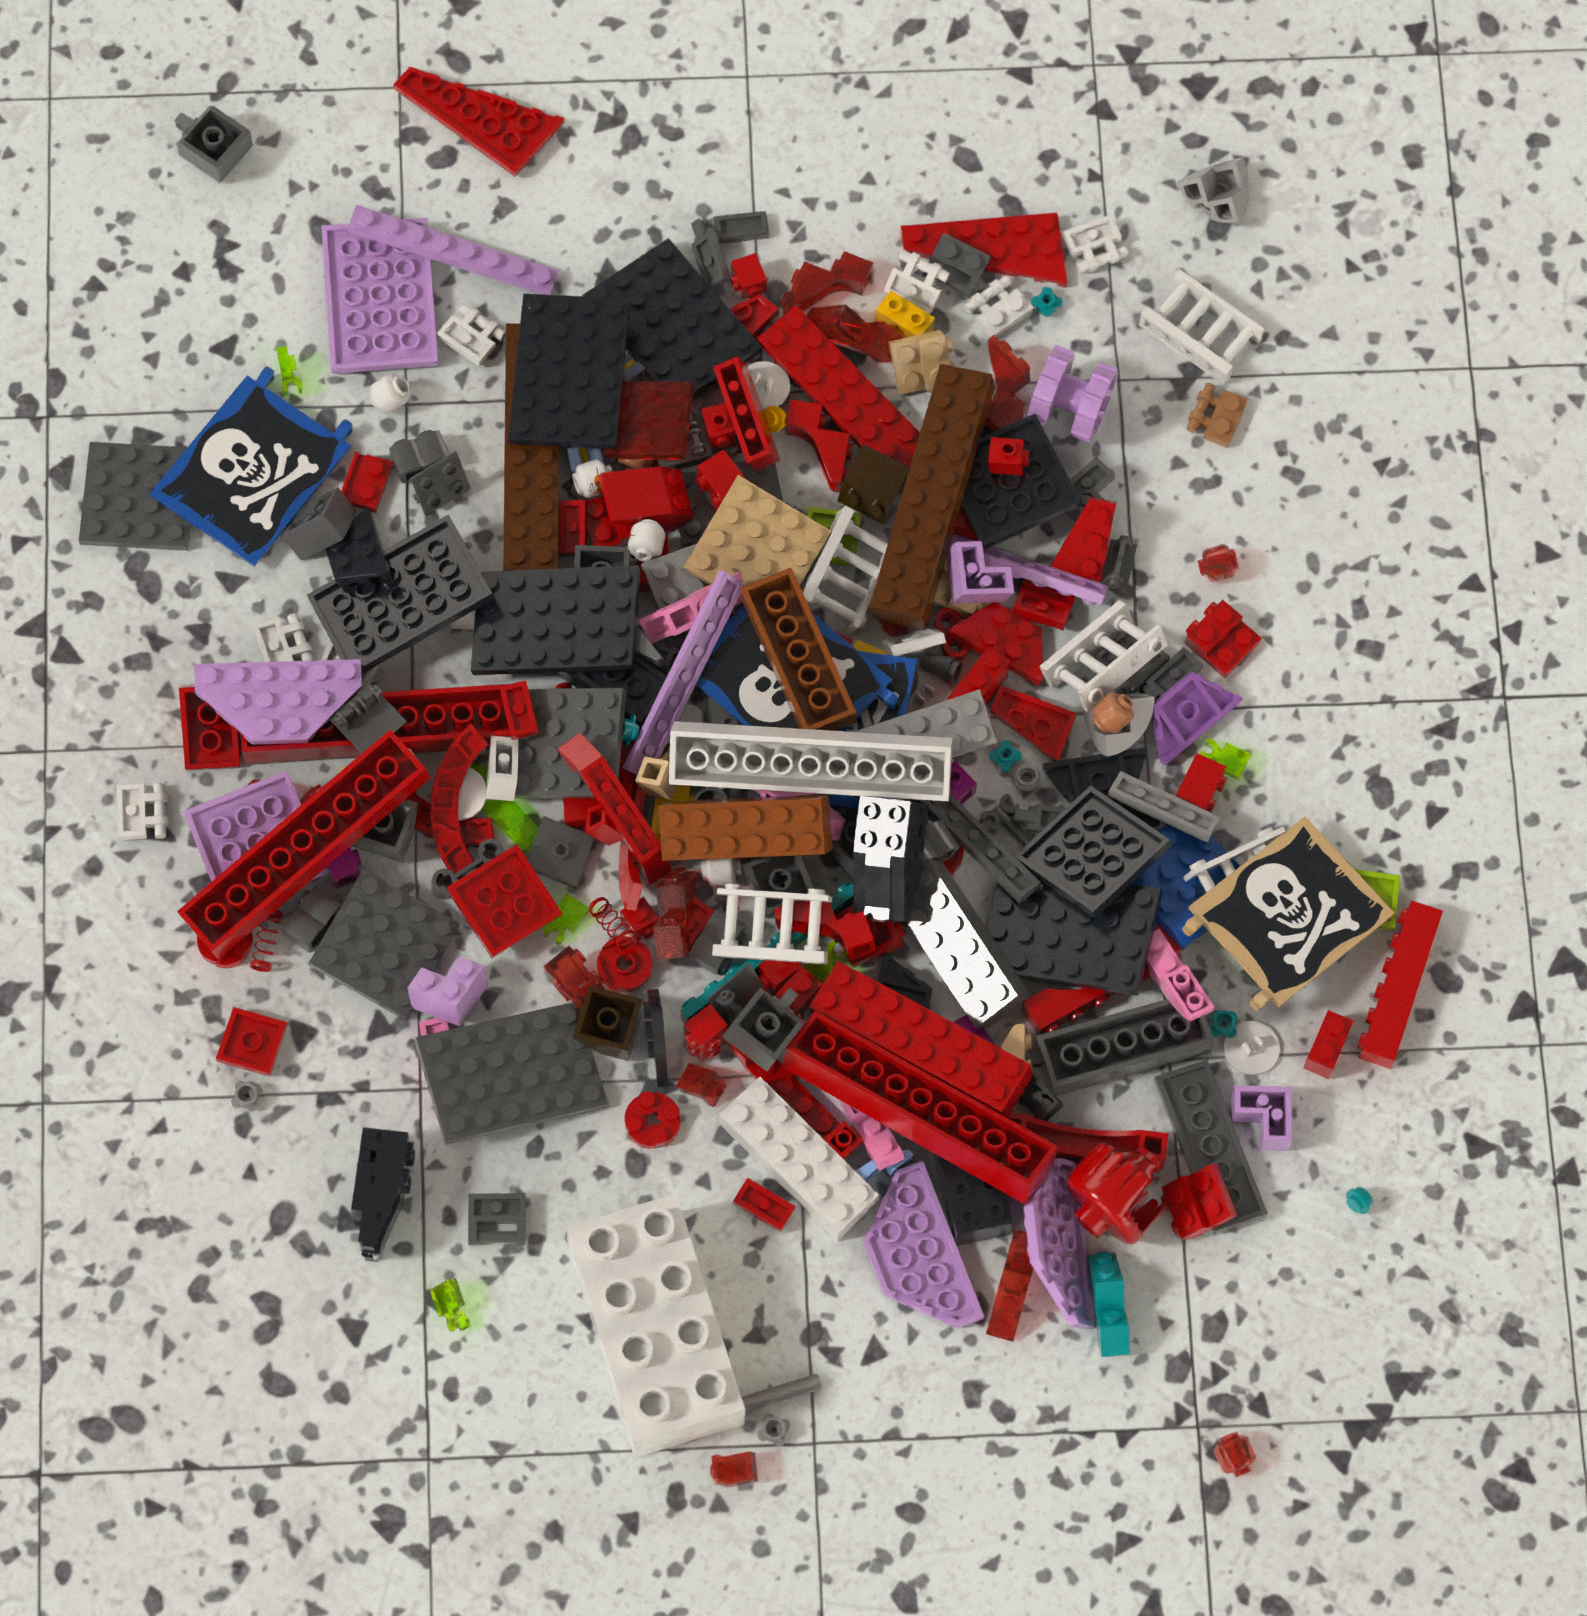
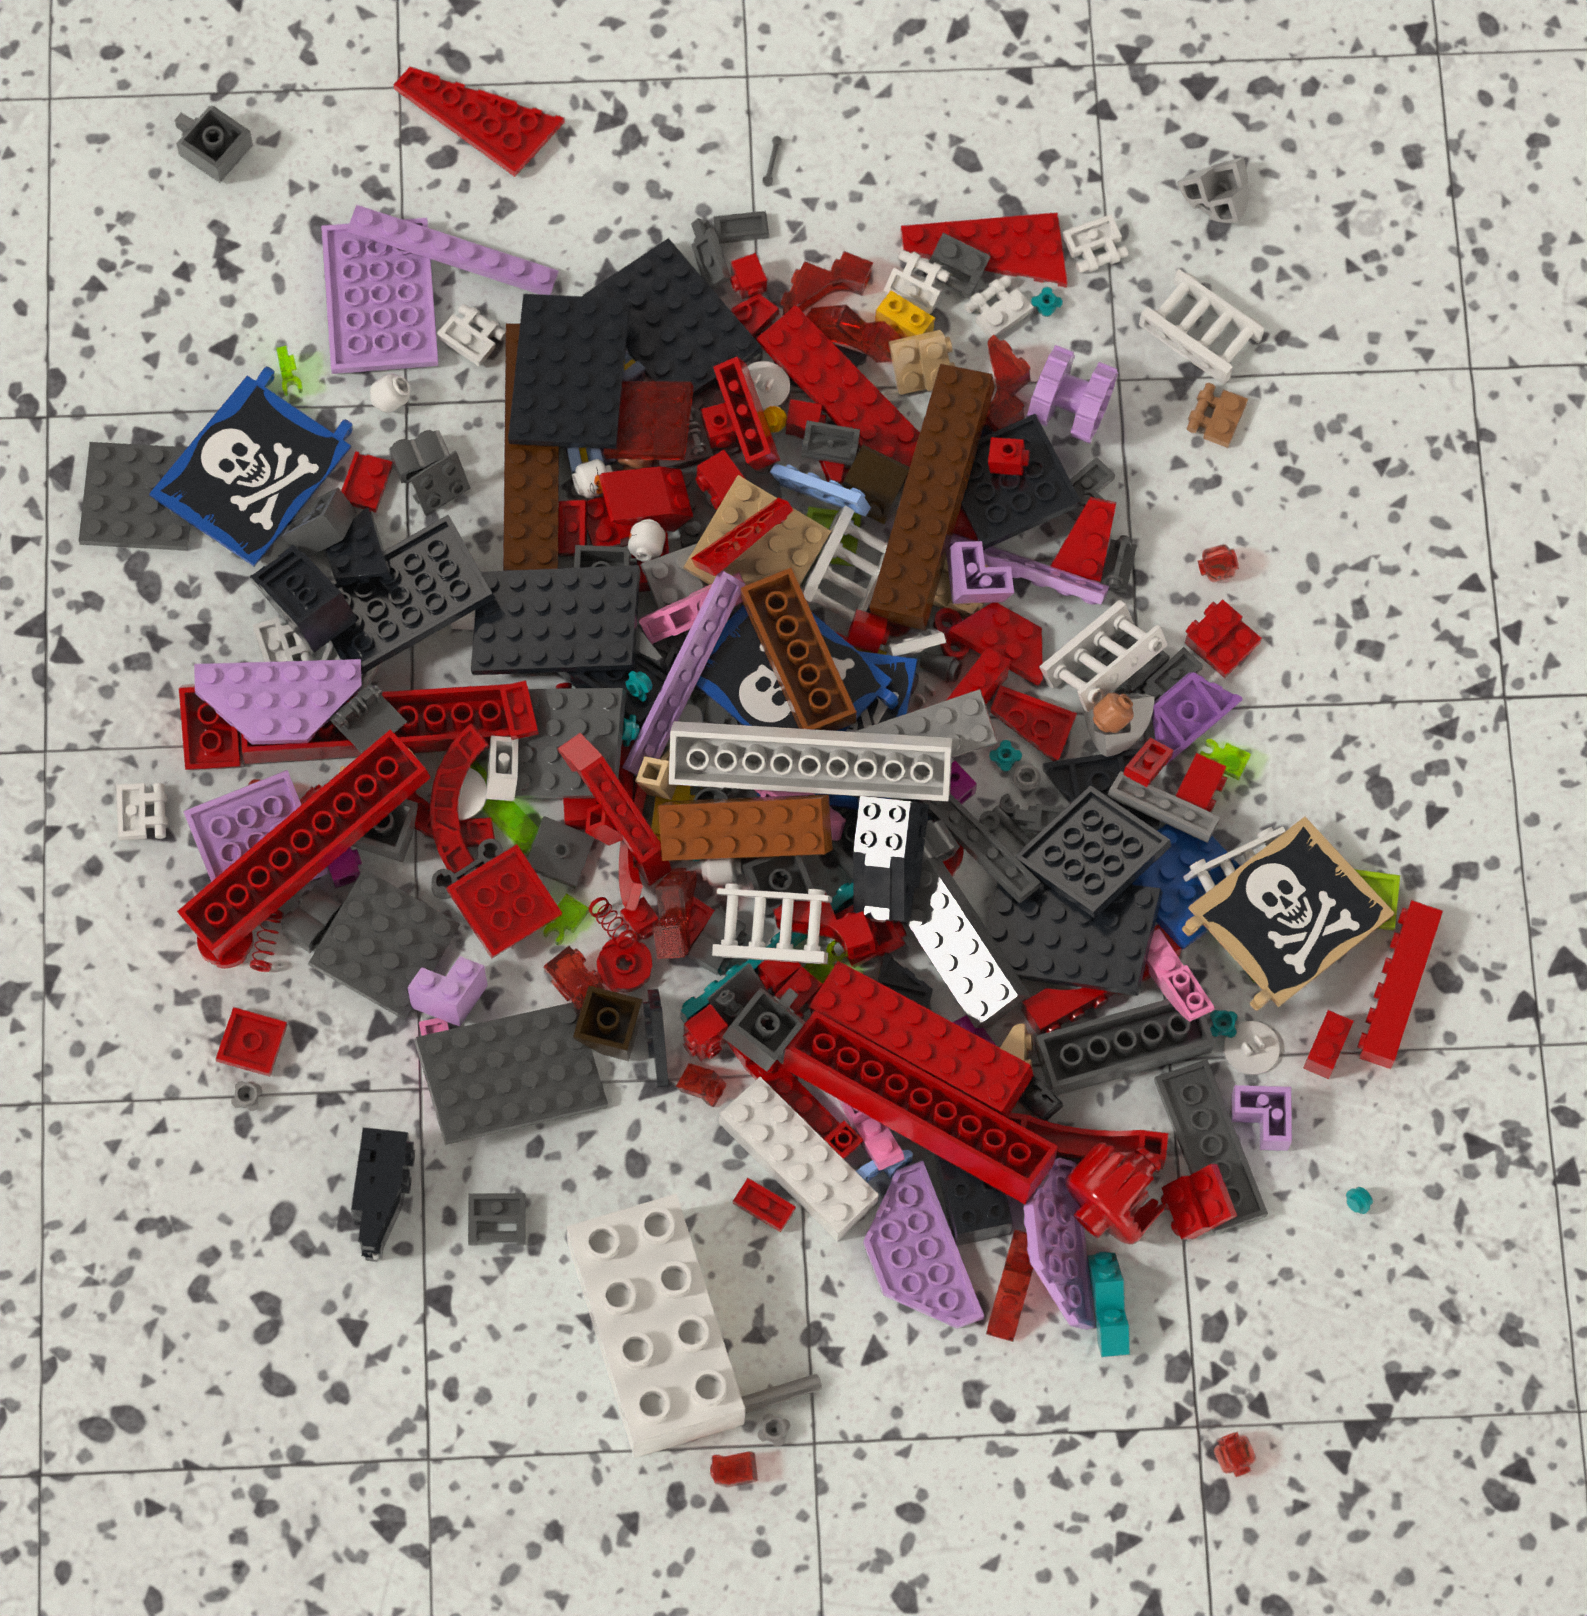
(304, 598): none -> black piece
(448, 1302): clear neon green plate -> none
(639, 685): none -> teal plate
(646, 1105): red plate -> none
(738, 540): none -> red wing
(768, 180): none -> dark grey hinge
(813, 486): none -> light blue plate
(830, 443): none -> dark grey hinge
(868, 631): none -> red brick
(1043, 605): red plate -> none
(1148, 762): none -> red plate

